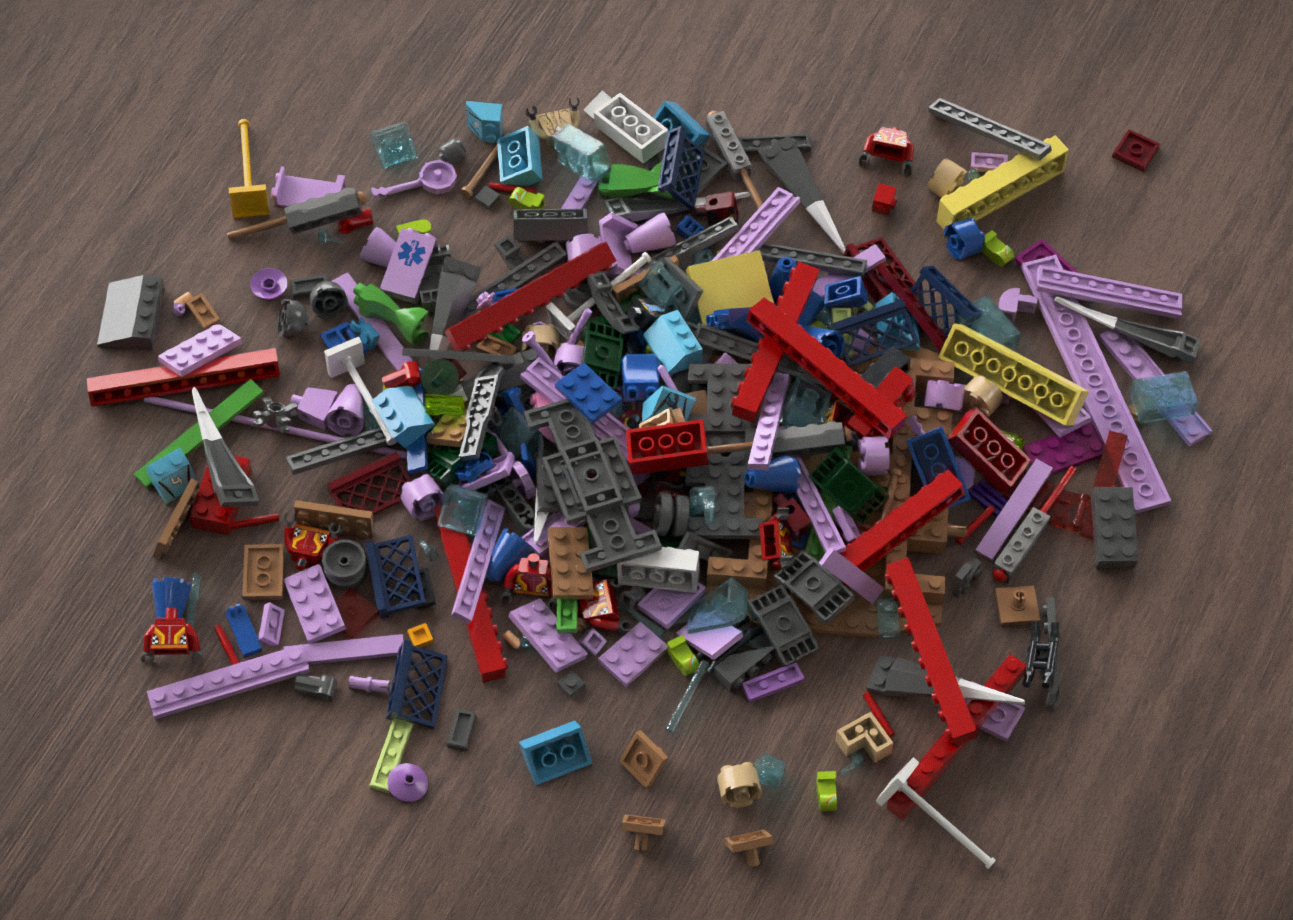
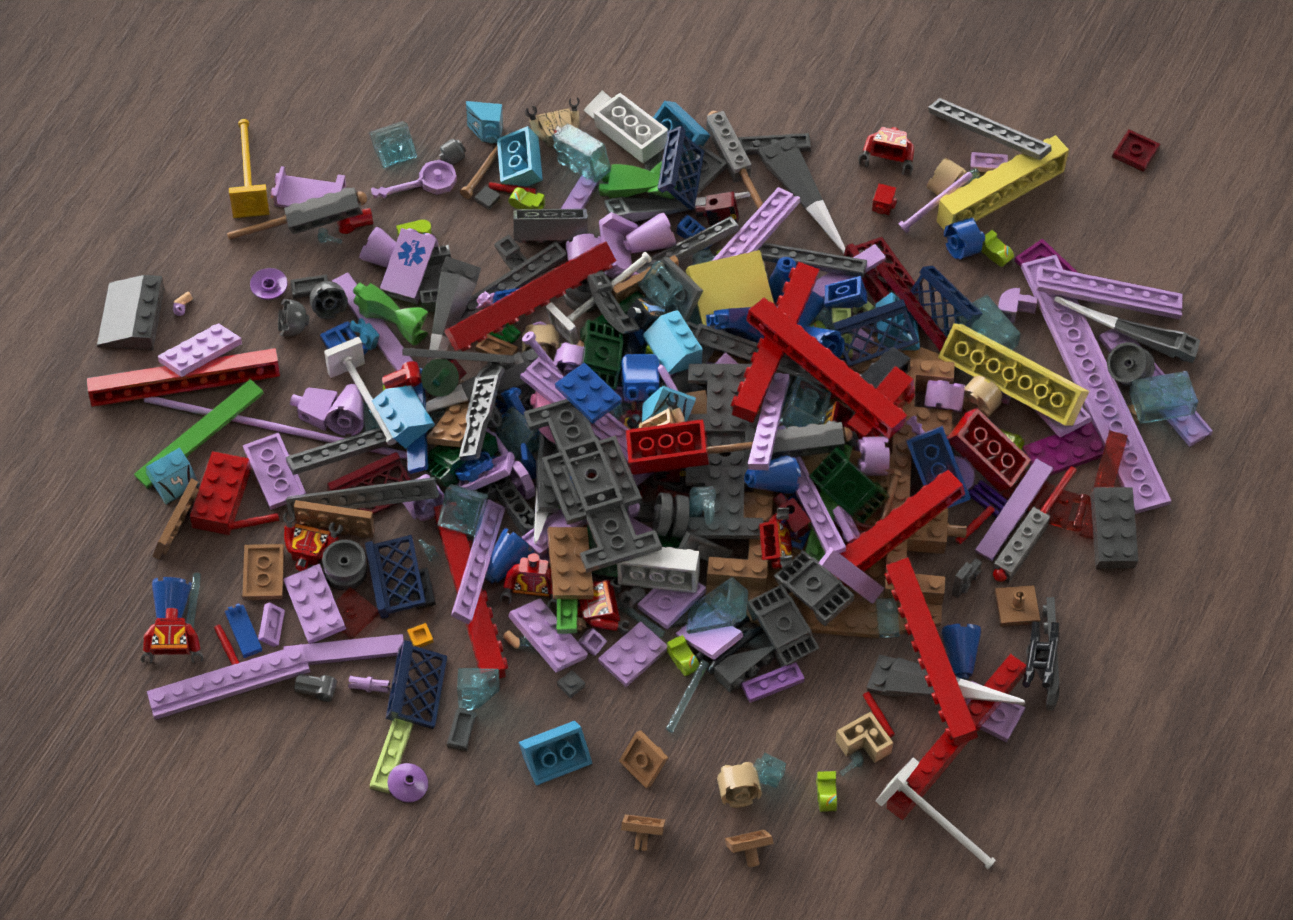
(202, 311): medium nougat plate -> none
(227, 476): dark grey plate -> none
(270, 468): none -> lavender plate
(275, 415): dark grey pin -> none
(371, 495): none -> dark grey plate
(444, 404): clear neon green plate -> none
(476, 686): none -> clear light blue slope
(579, 327): lavender bar -> none
(927, 208): none -> lavender bar
(961, 648): none -> blue cone
(1129, 363): none -> dark grey wheel

